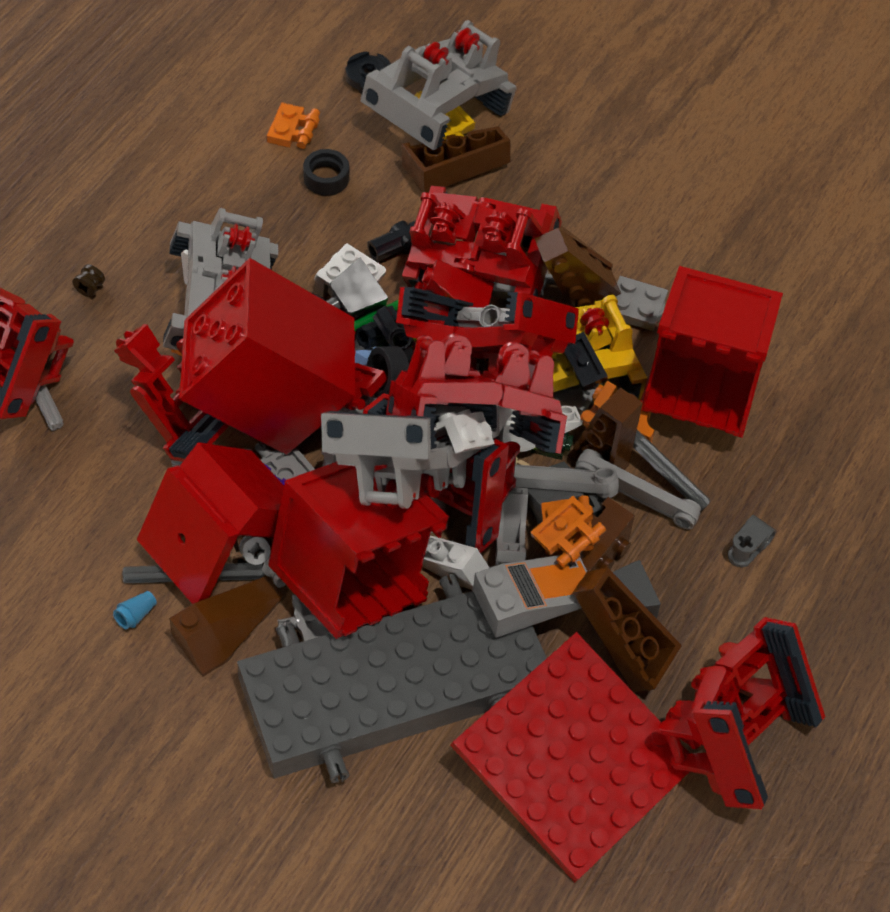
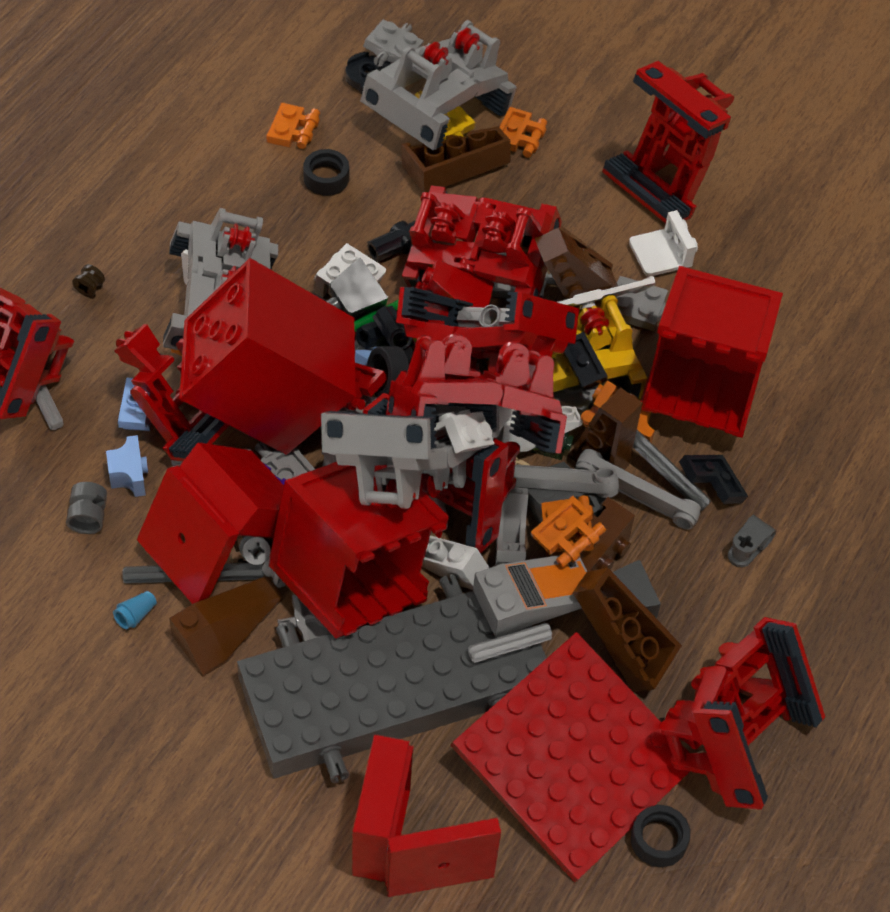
(86, 507): none -> dark grey wheel
(127, 467): none -> light blue brick
(131, 414): none -> light blue brick
(389, 41): none -> light grey plate
(413, 860): none -> red container
(510, 642): none -> light grey axle
(516, 124): none -> orange plate
(588, 299): none -> white door
(662, 814): none -> black tyre
(666, 248): none -> white bracket
(684, 121): none -> red container
(717, 471): none -> black plate

